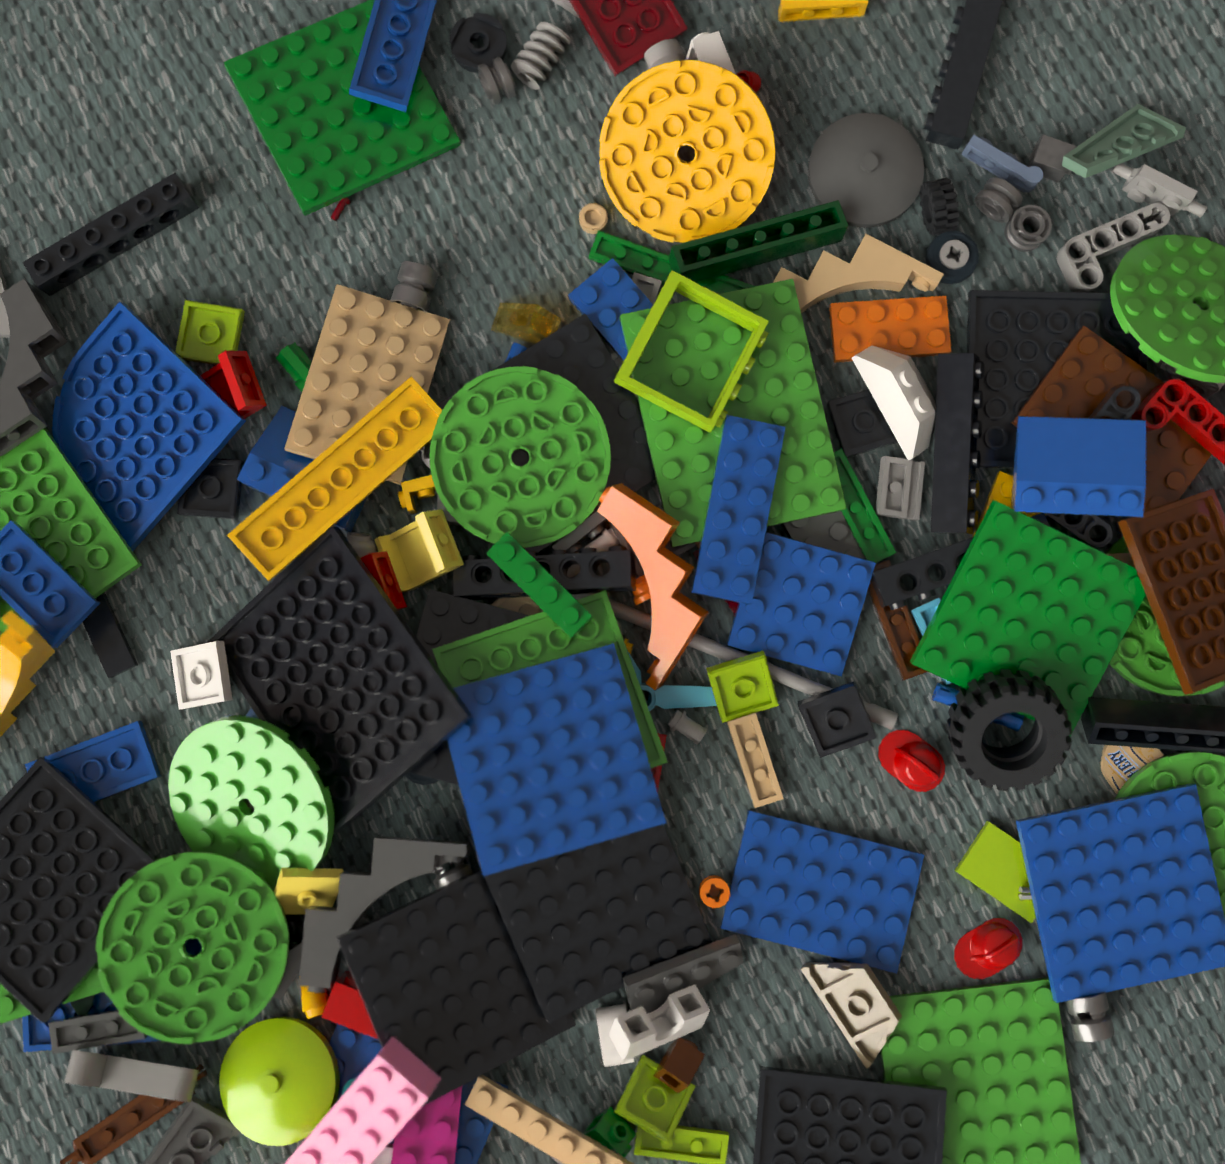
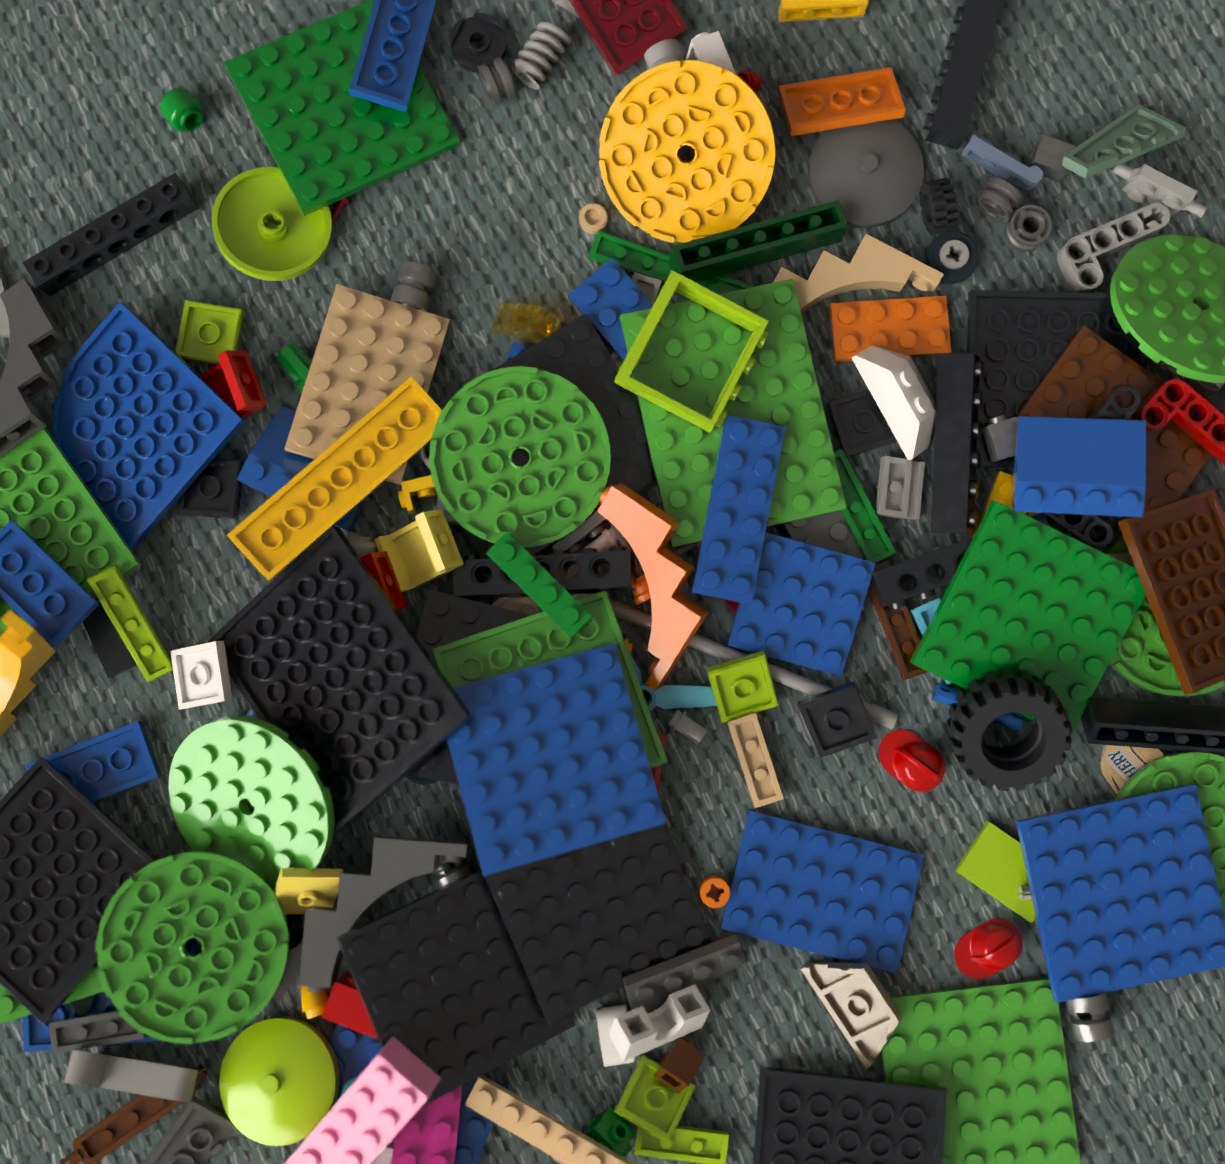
(131, 622): none -> lime tile
(182, 110): none -> green head
(264, 228): none -> lime dish
(841, 101): none -> orange plate
(1000, 437): none -> flat silver brick

